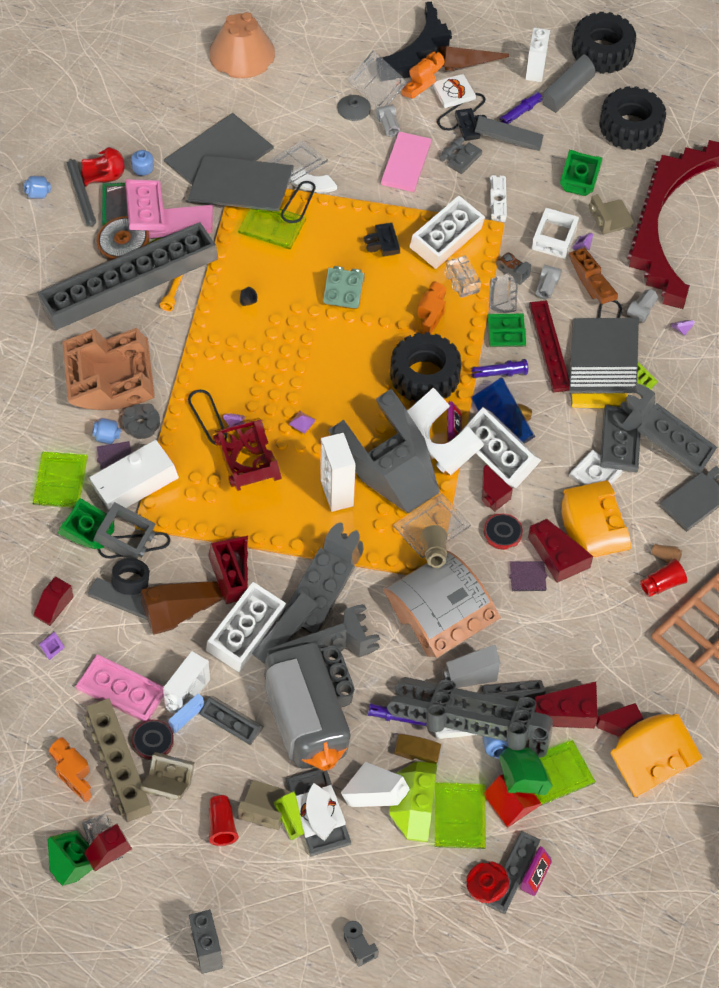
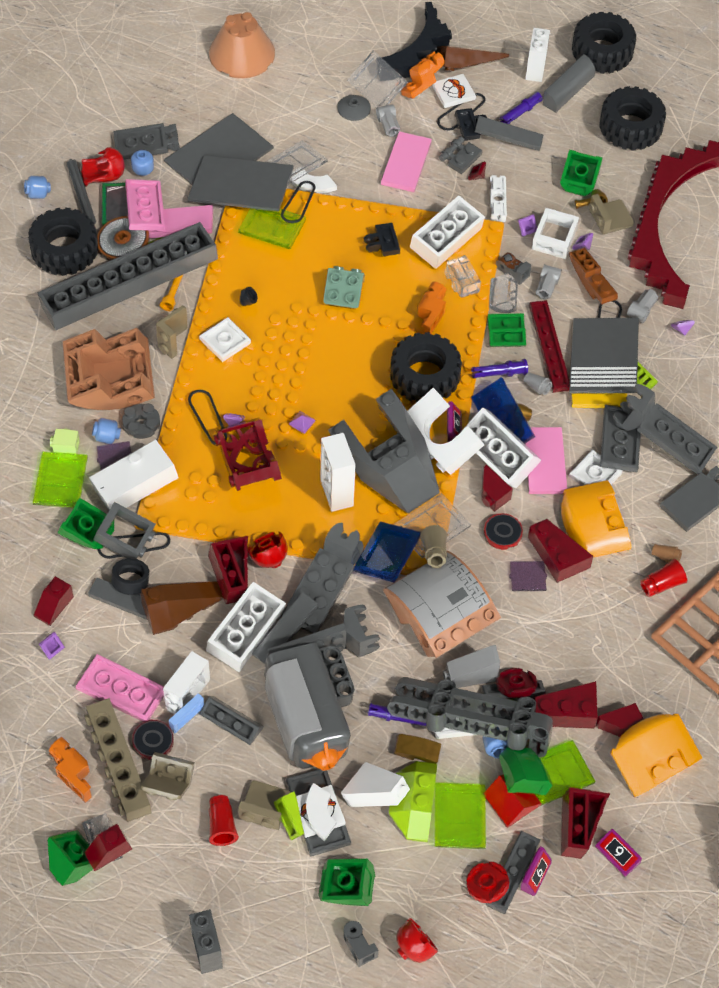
(63, 224): none -> black tyre
(65, 441): none -> yellowish green brick
(149, 138): none -> dark grey tile
(169, 328): none -> dark tan bracket
(225, 339): none -> white tile
(269, 550): none -> red cylinder
(347, 882): none -> green slope
(387, 552): none -> clear blue piece
(414, 942): none -> red cylinder
(477, 171): none -> dark red slope
(516, 683): none -> dark red tile
(527, 225): none -> medium lavender slope
(539, 383): none -> light grey cone
(550, 473): none -> bright pink tile
(580, 819): none -> dark red wedge
(585, 202): none -> pearl gold bar
(619, 852): none -> slope

